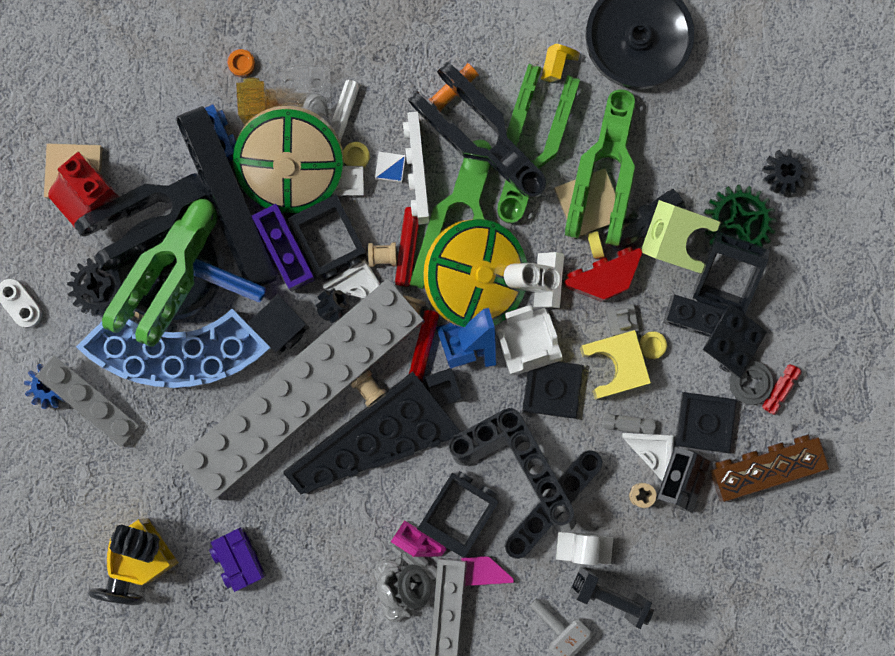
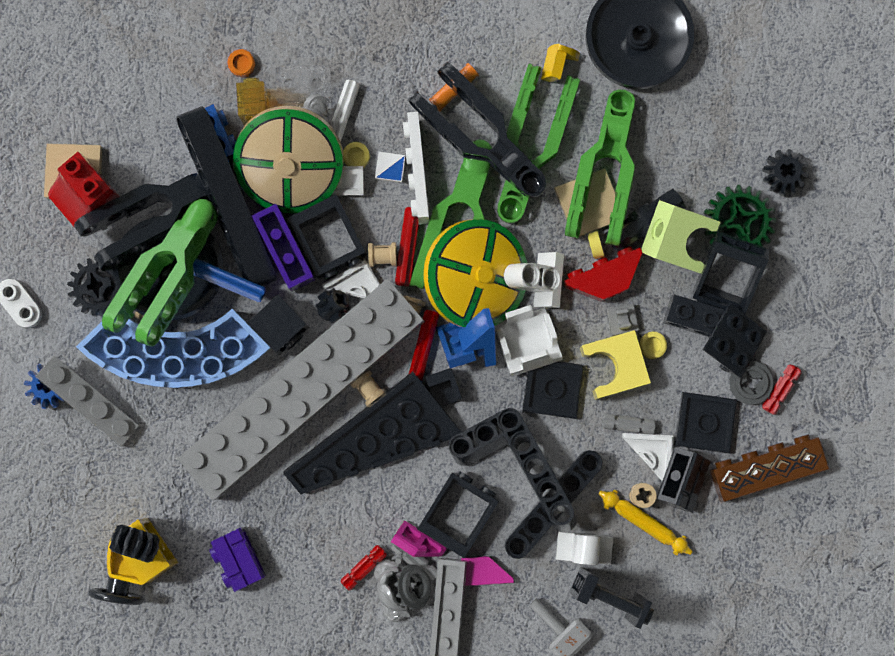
(363, 567): none -> red axle
(645, 522): none -> yellow wheel

